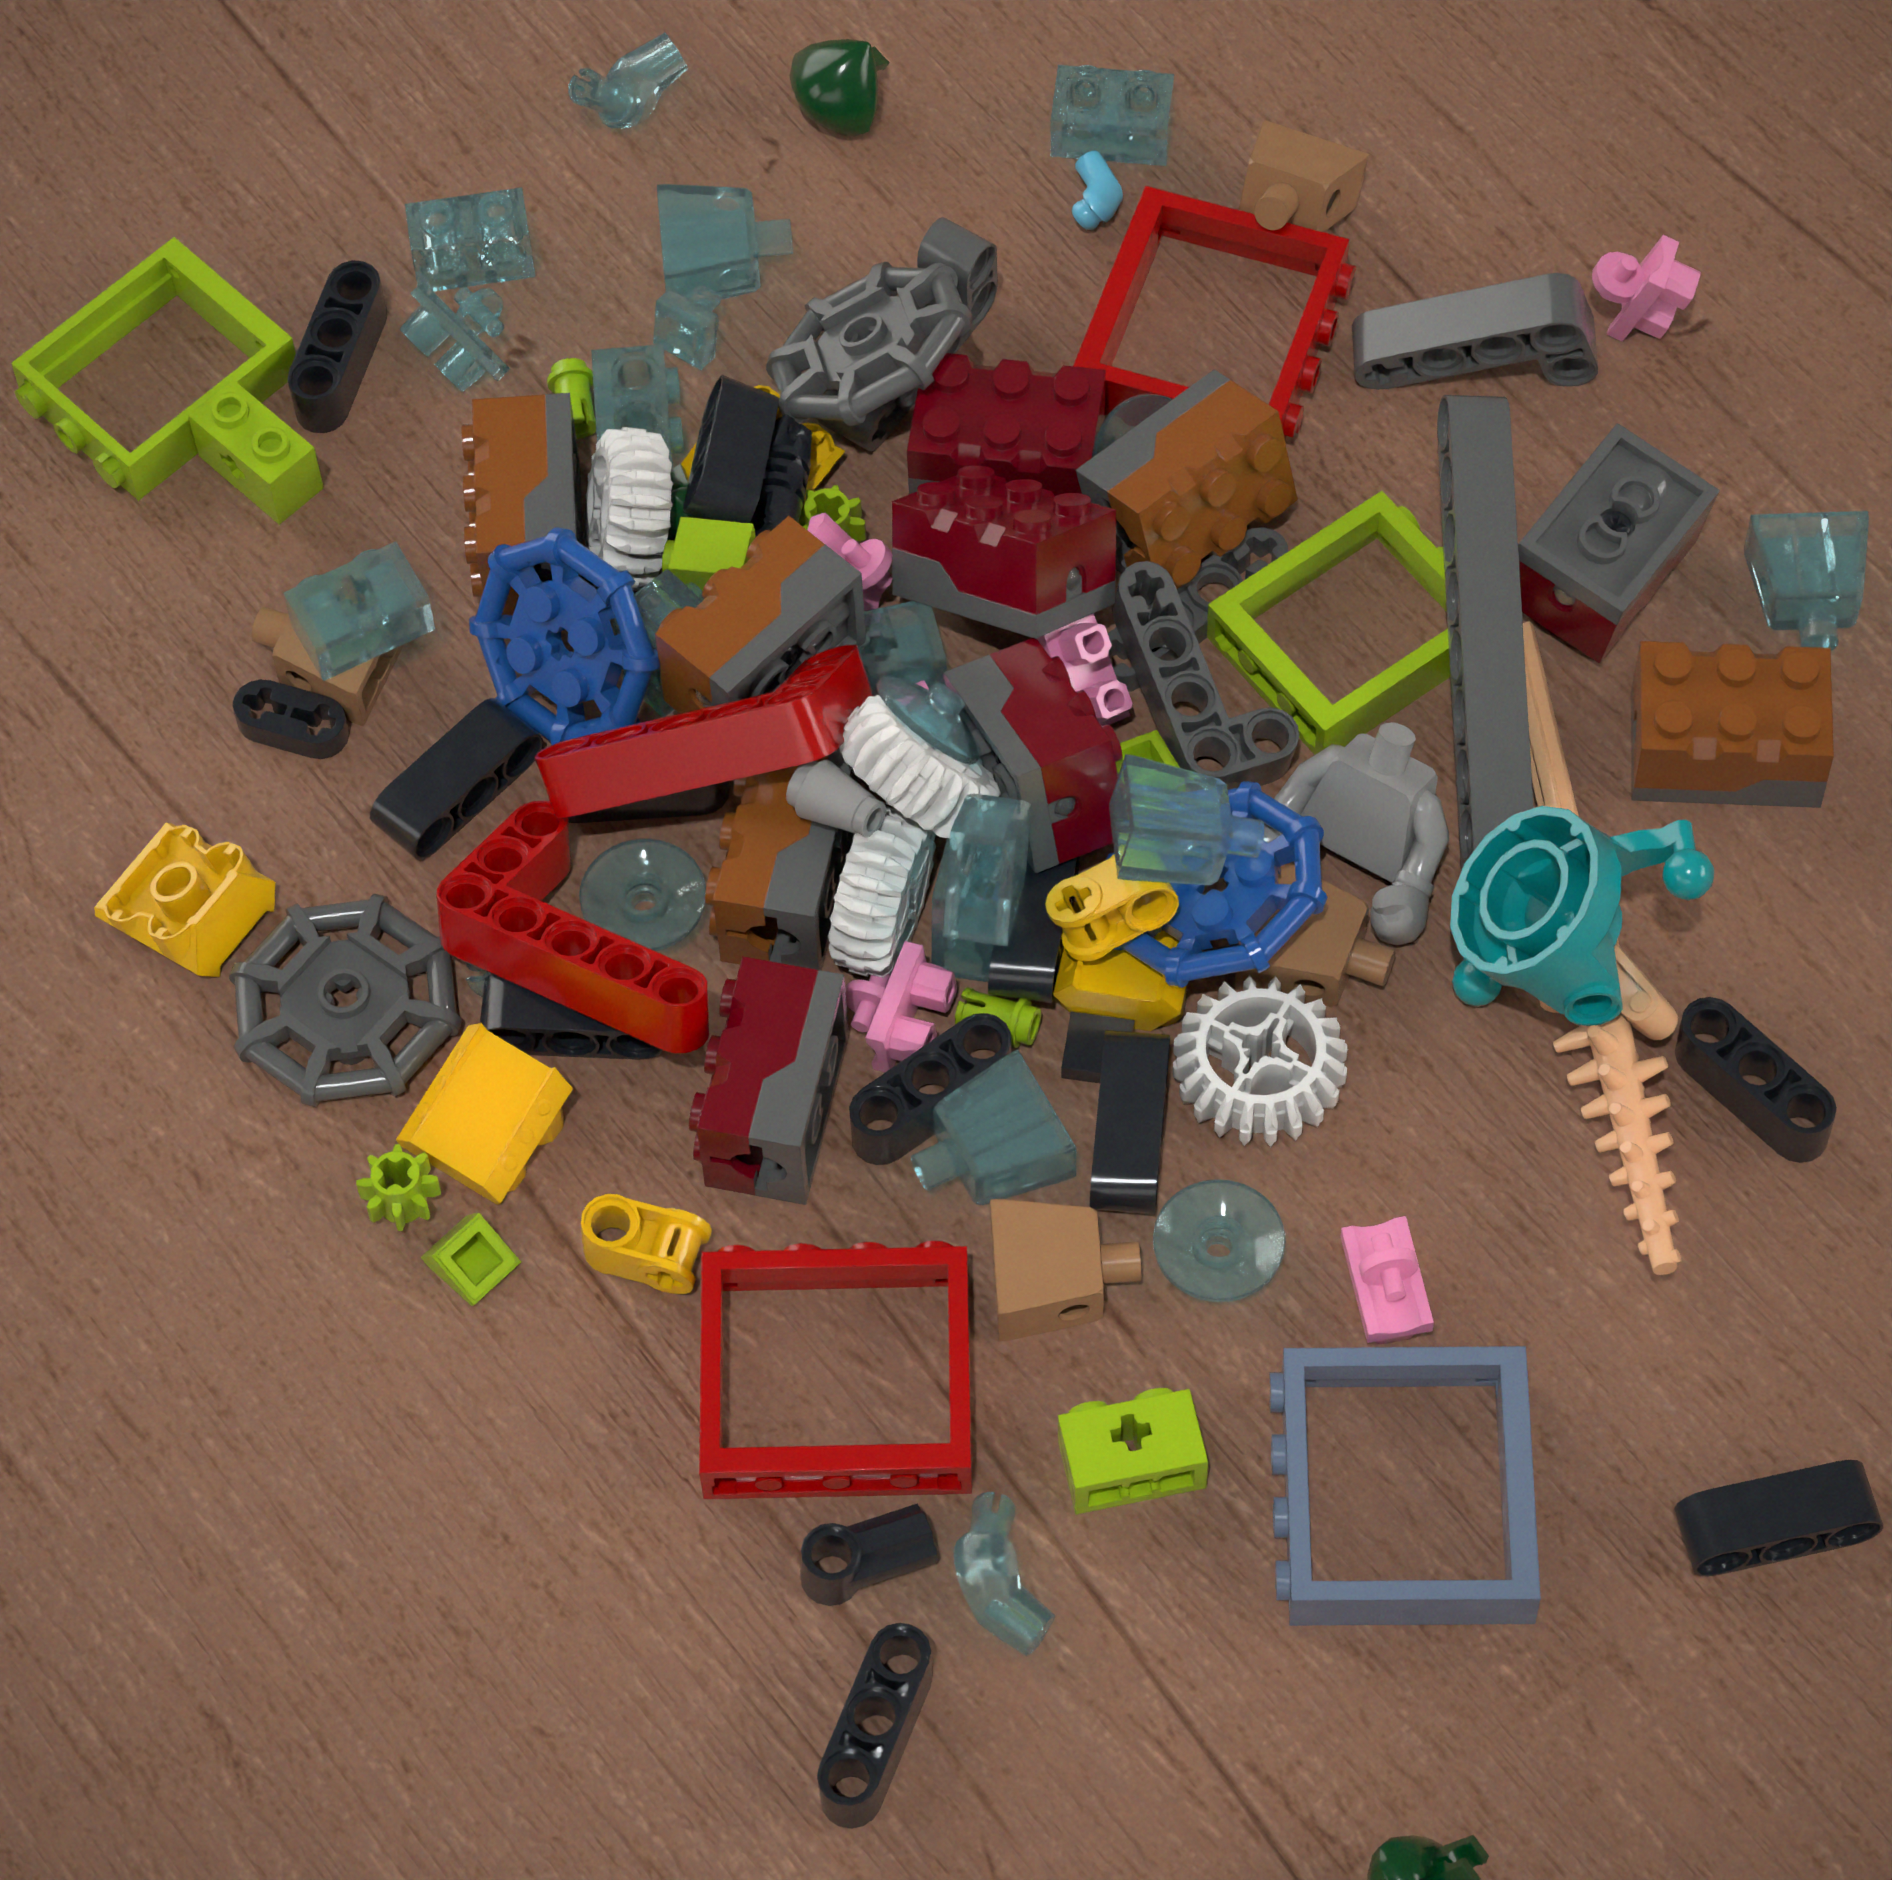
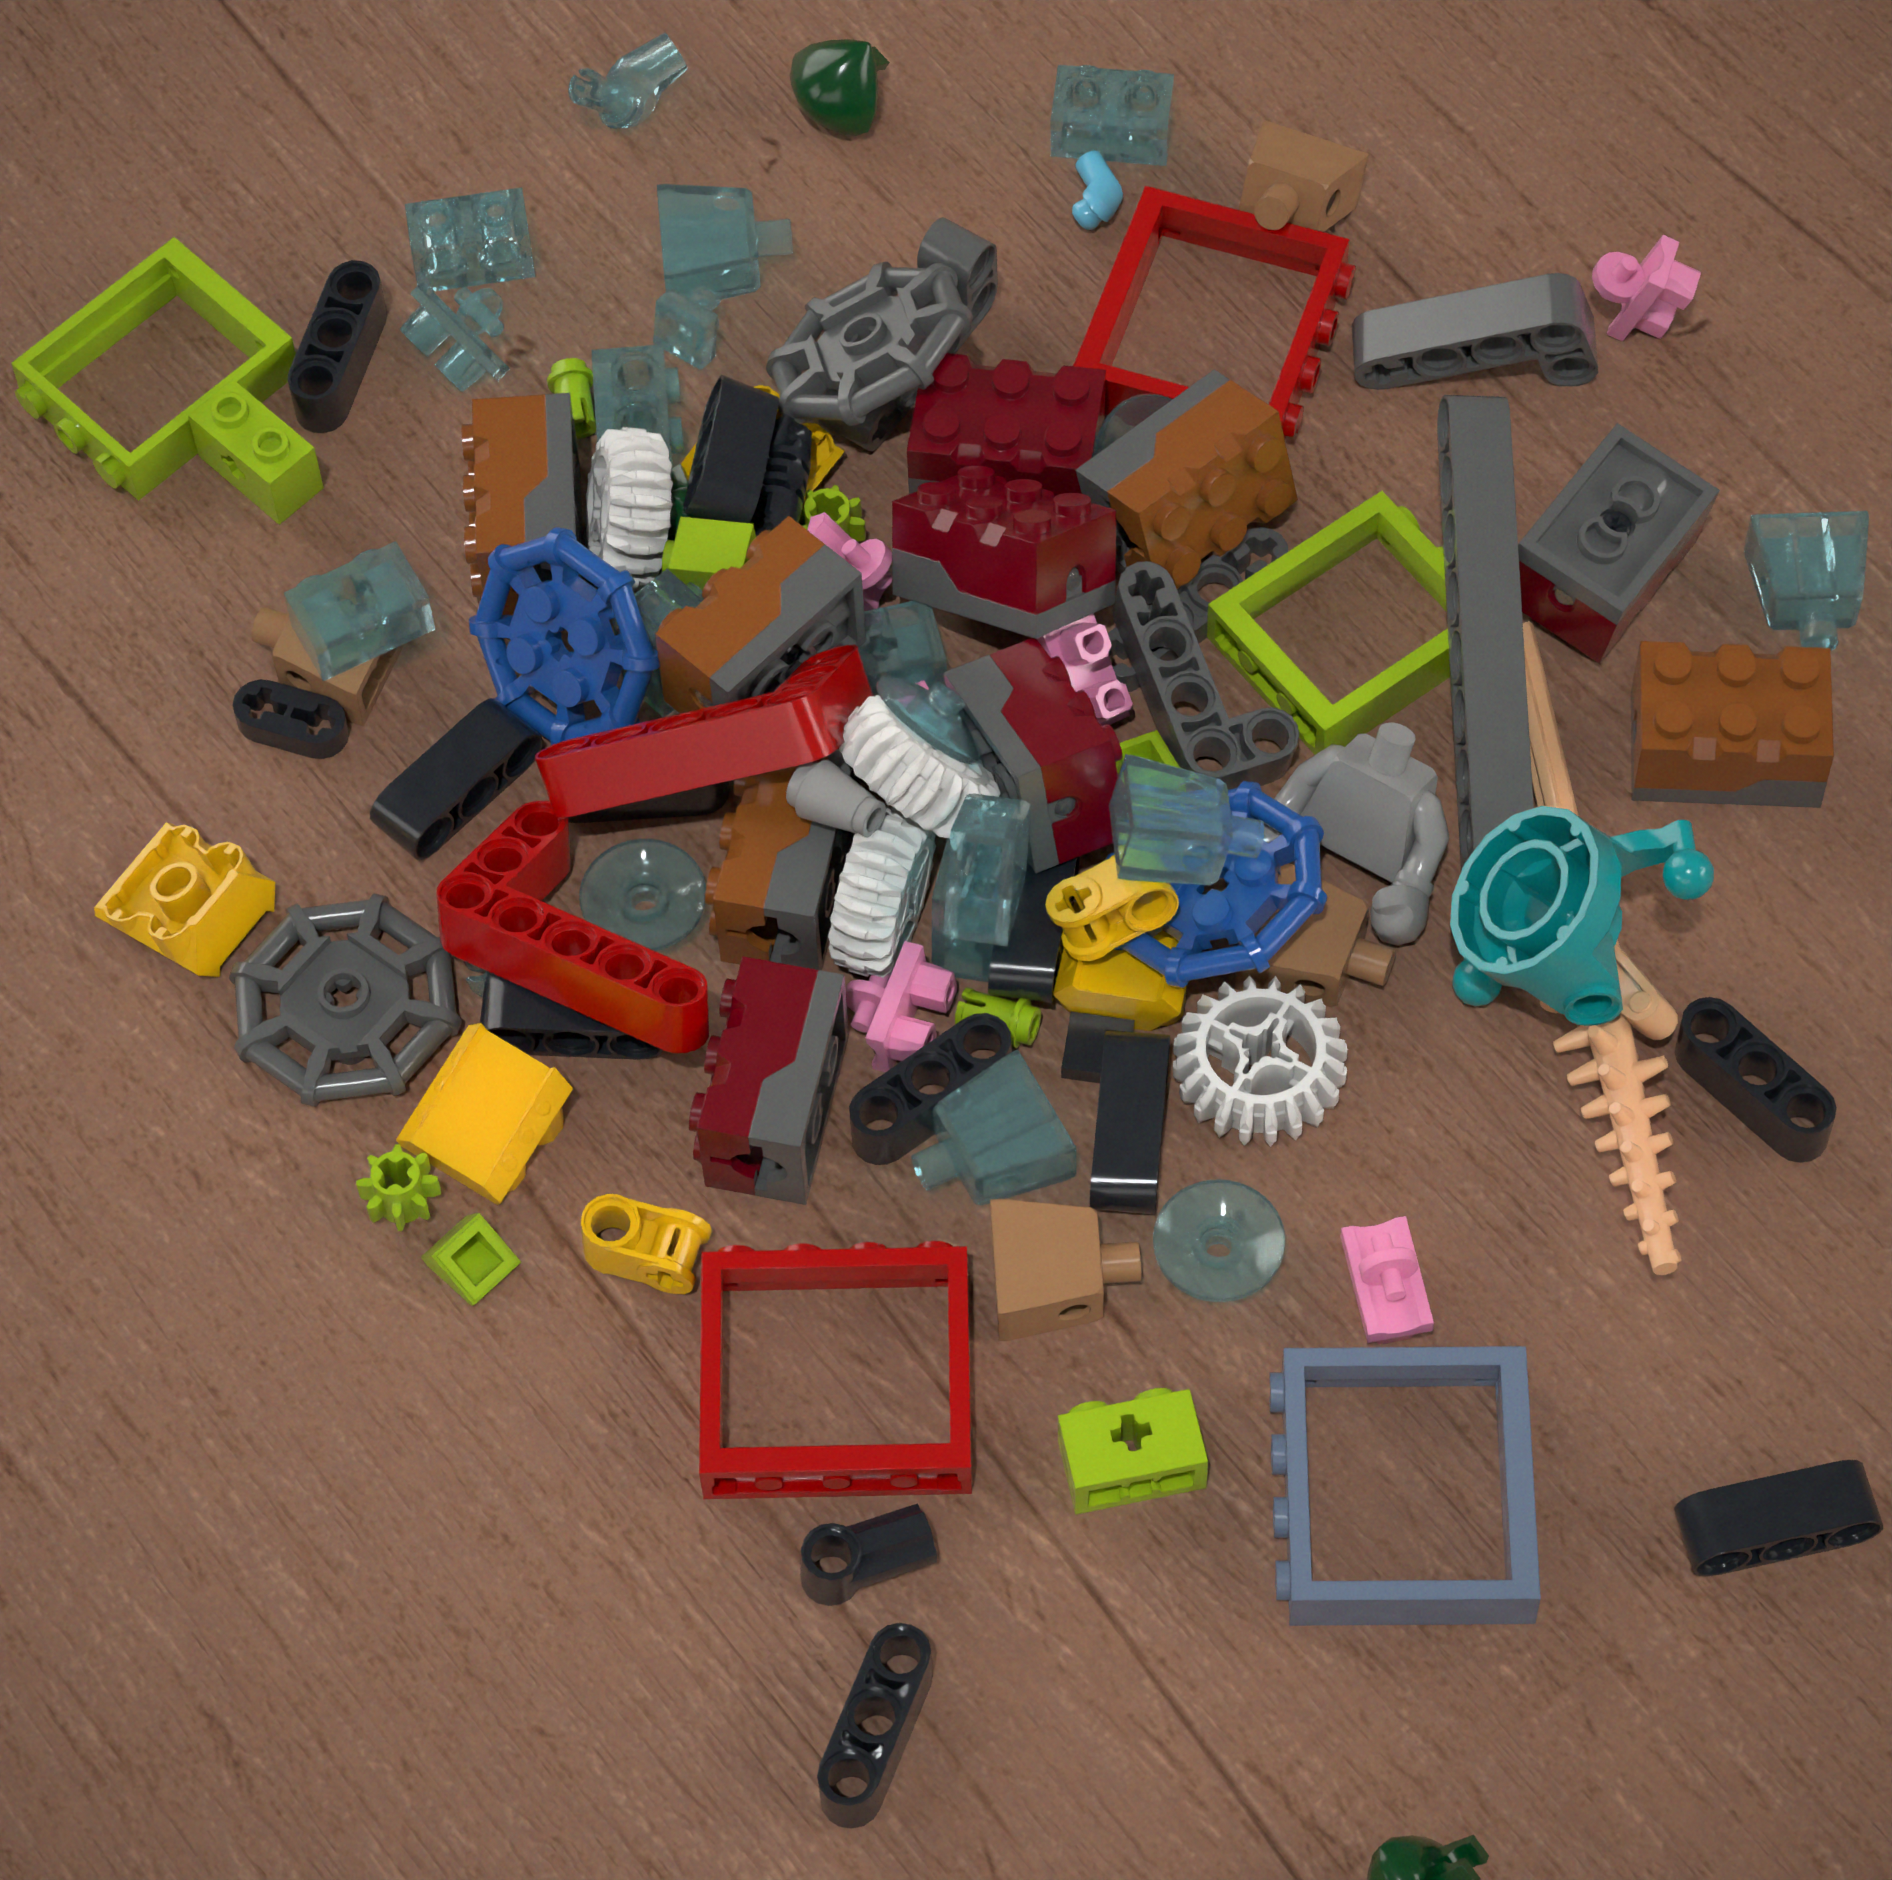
(992, 1580): clear light blue arm -> none

